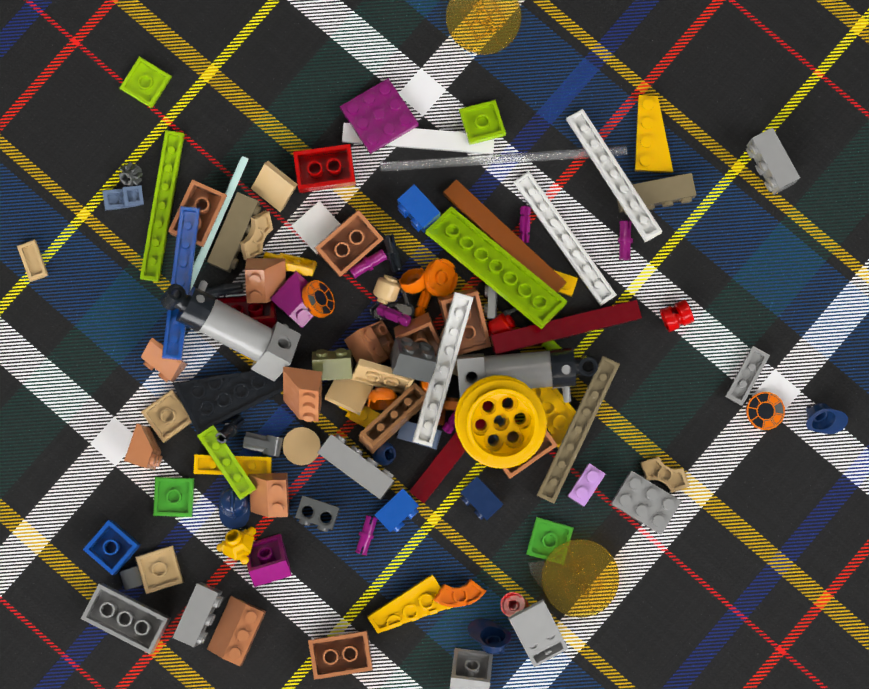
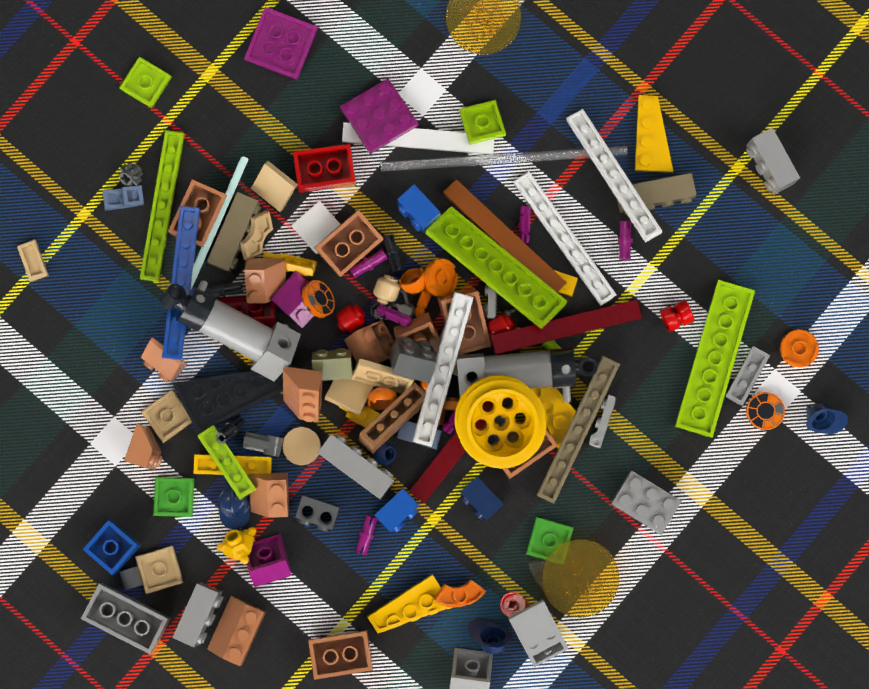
(281, 43): none -> magenta plate
(350, 318): none -> red head
(586, 485): lavender brick -> none
(602, 422): none -> light grey hinge
(673, 478): tan tile -> none
(714, 358): none -> lime plate
(799, 348): none -> orange tile

